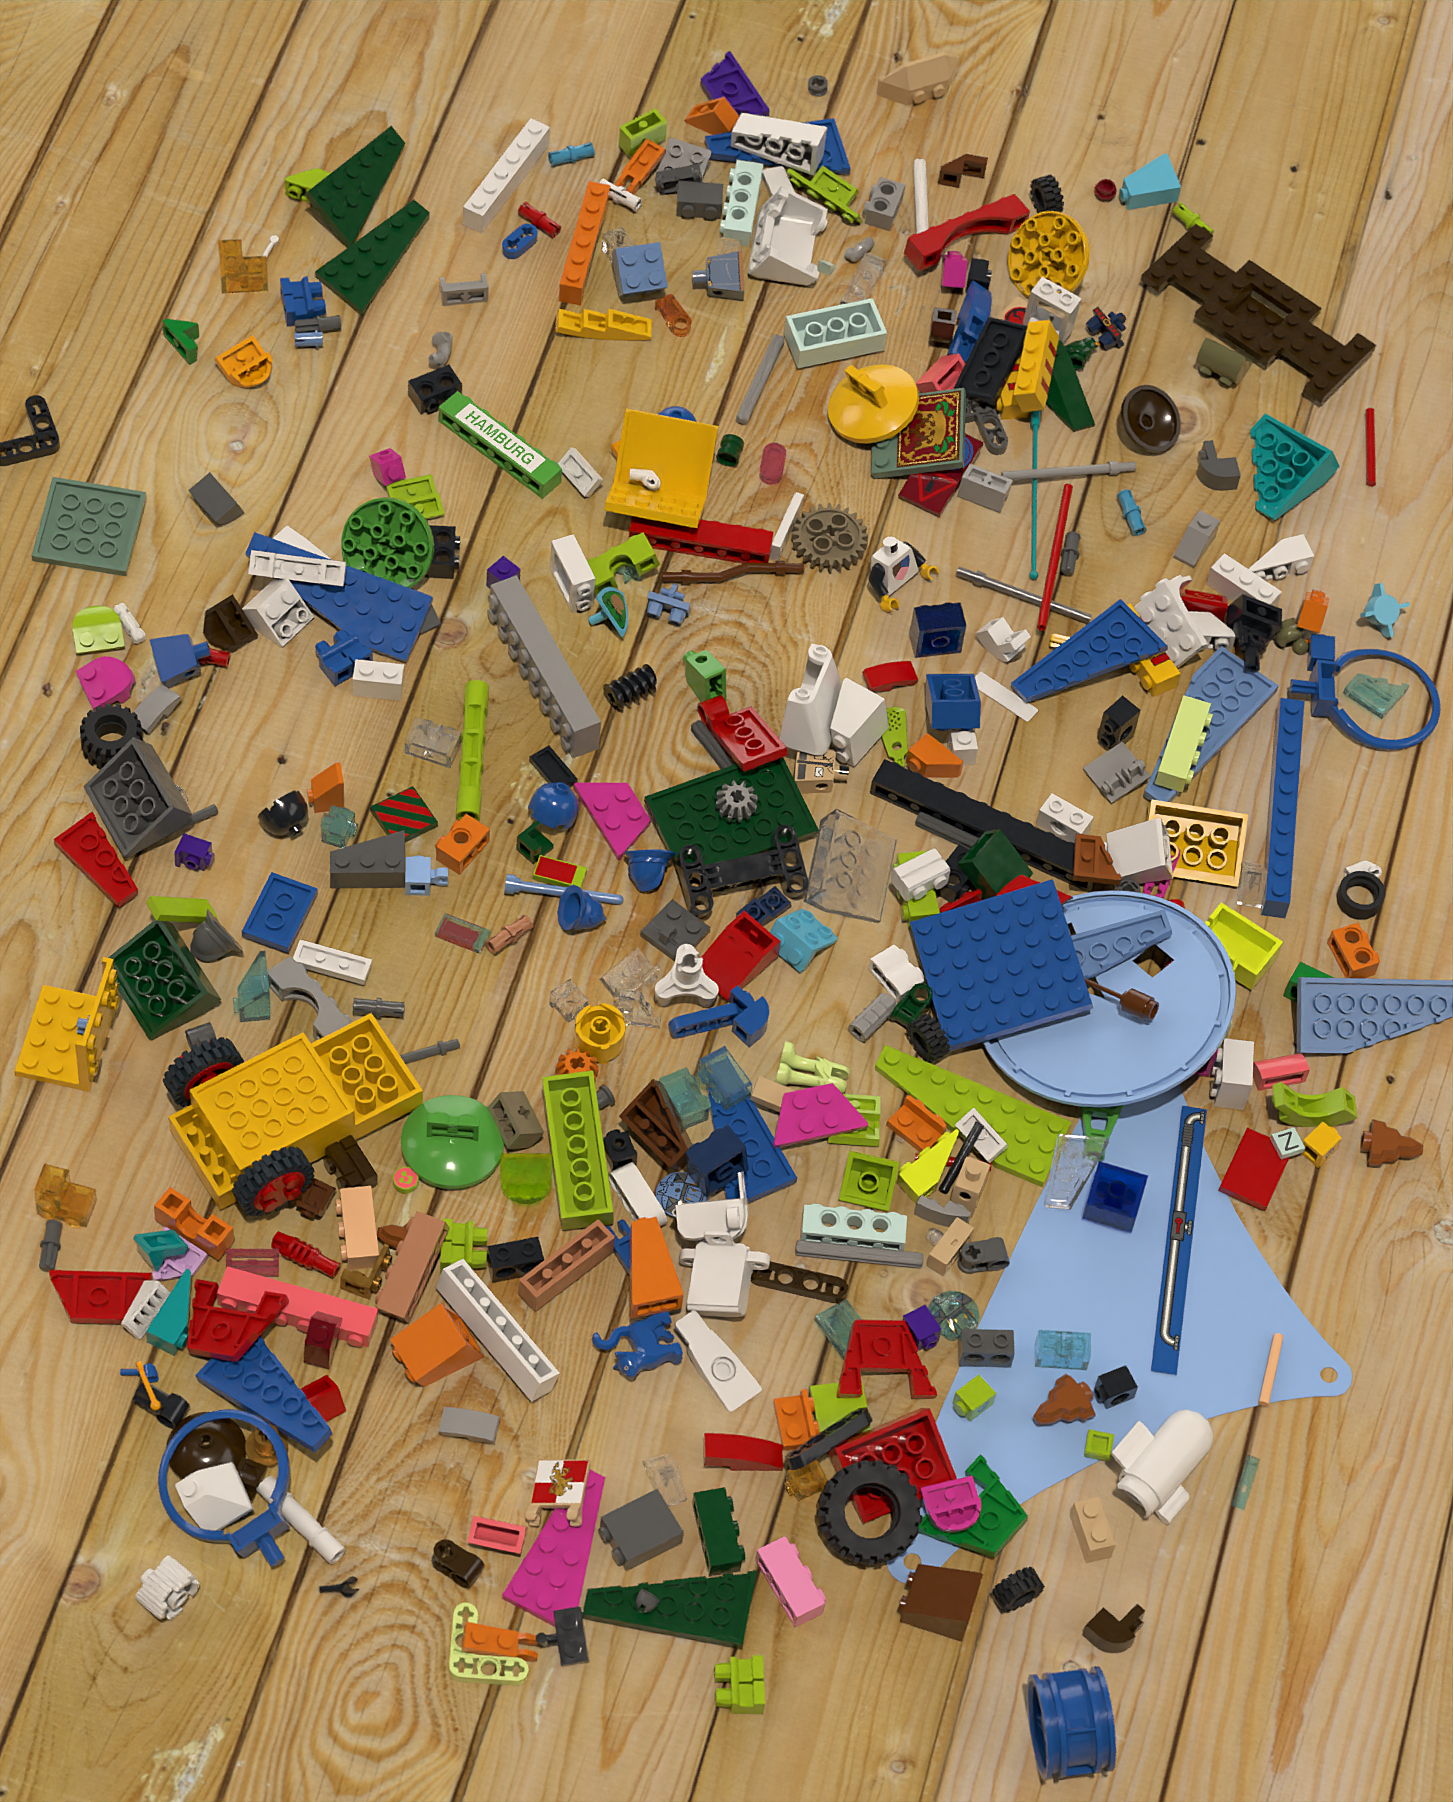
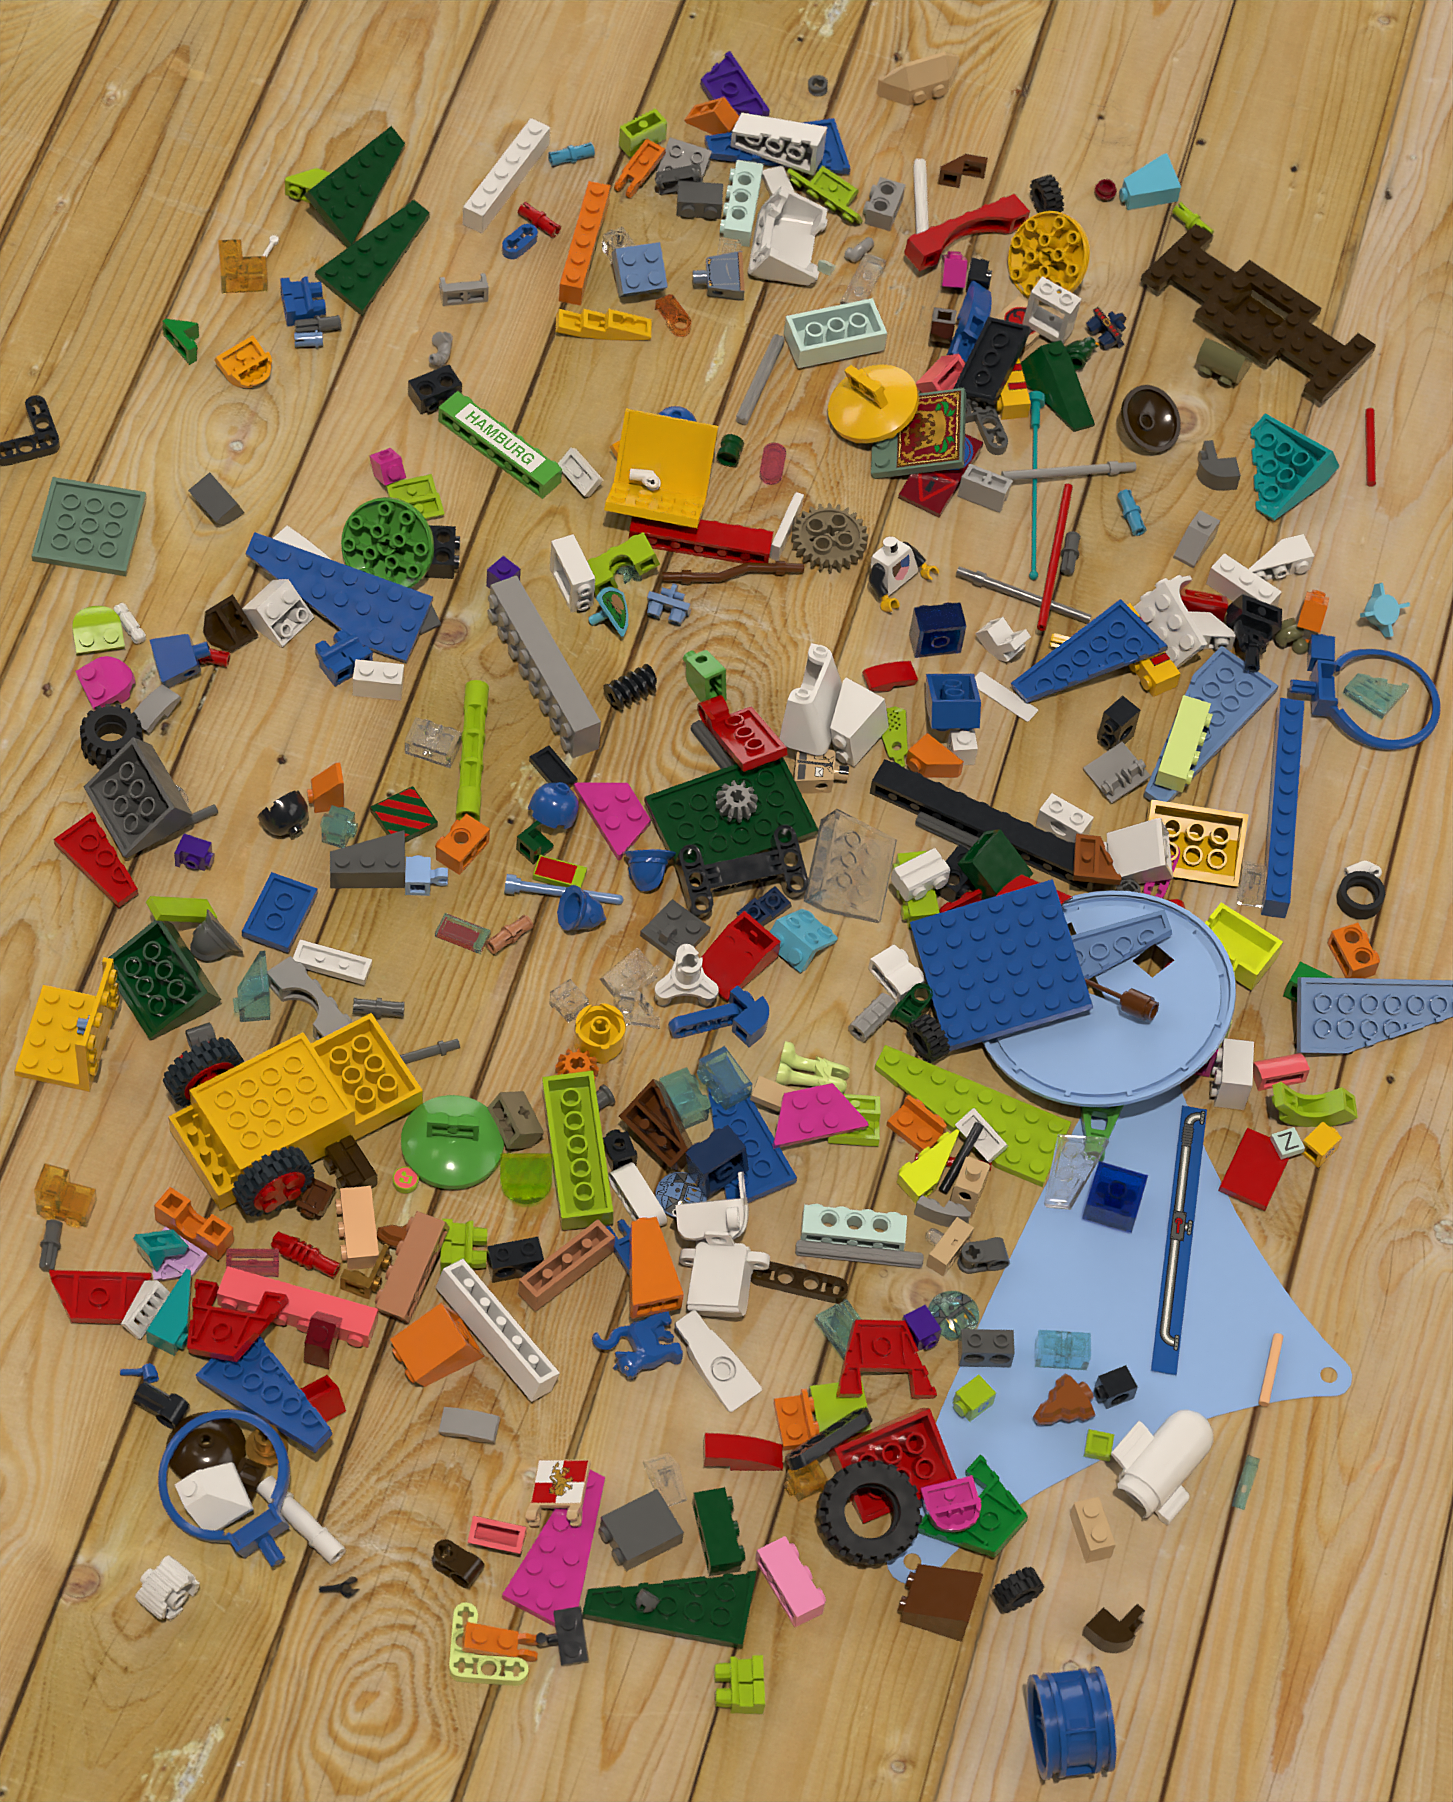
(155, 1404): light orange hinge -> none
(297, 568): white slope -> none
(631, 200): white pin -> none
(869, 1180): lime slope -> none
(1036, 365): yellow brick -> none
(1387, 1144): dark orange rock -> none

